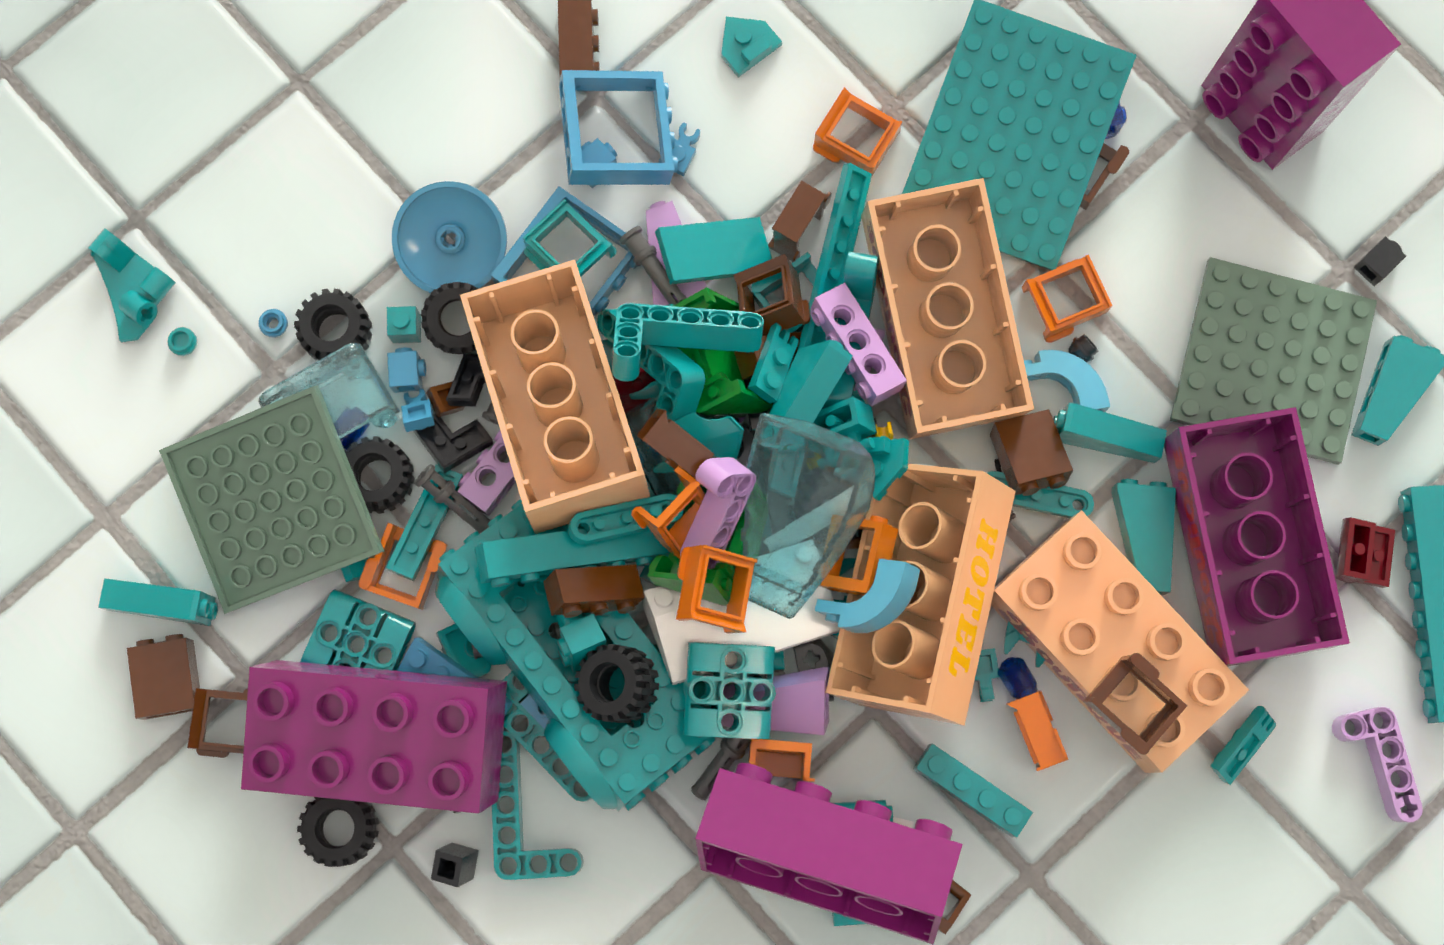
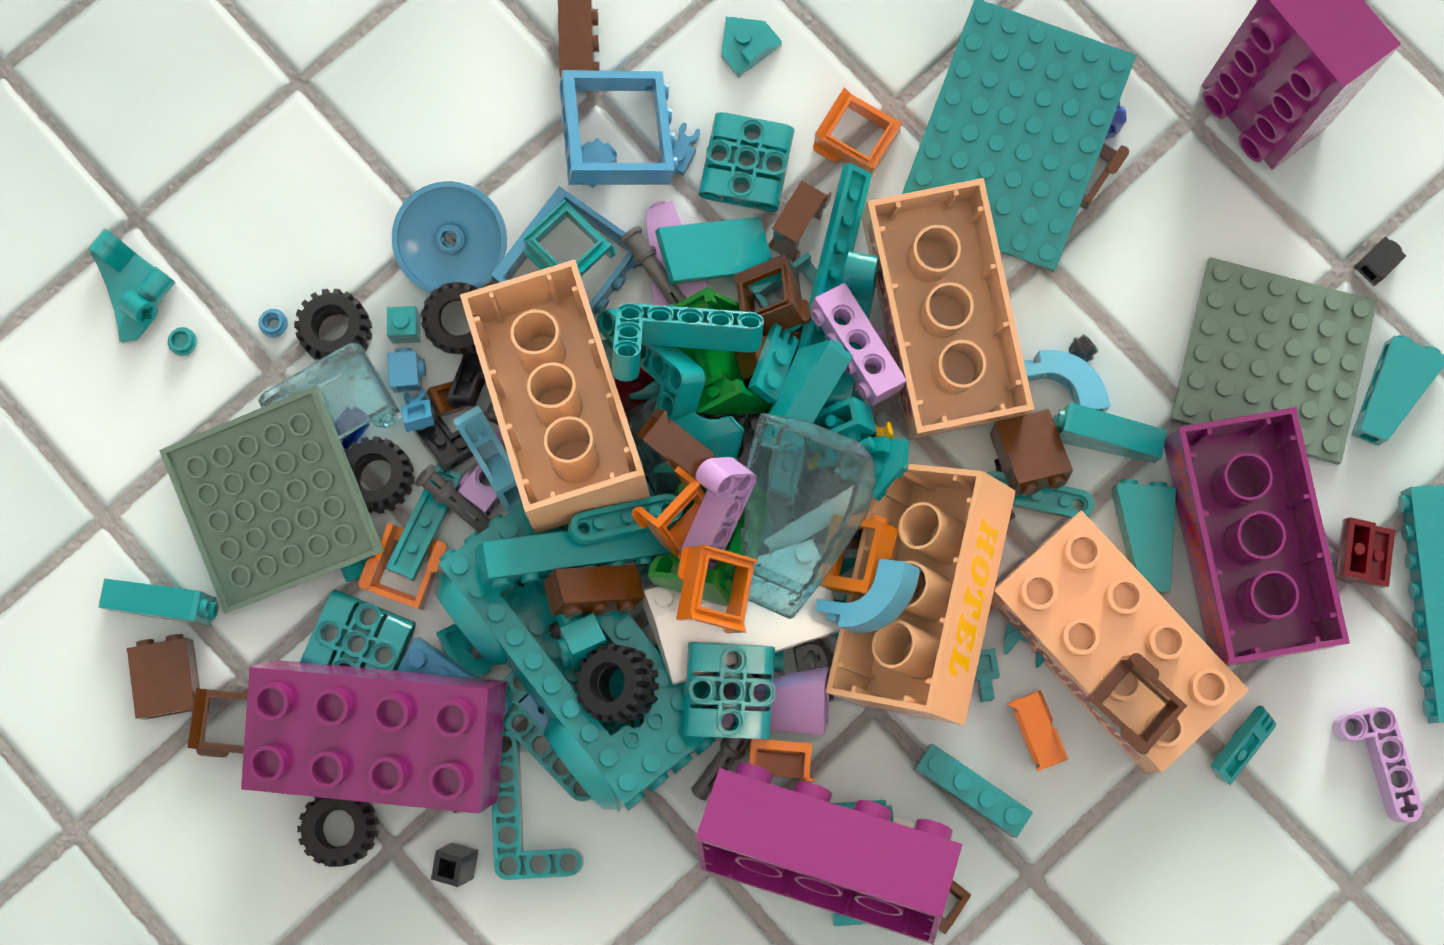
(489, 455): none -> medium azure arch
(770, 147): none -> teal connector
(1017, 677): clear blue brick -> none
(1061, 328): orange piece -> none

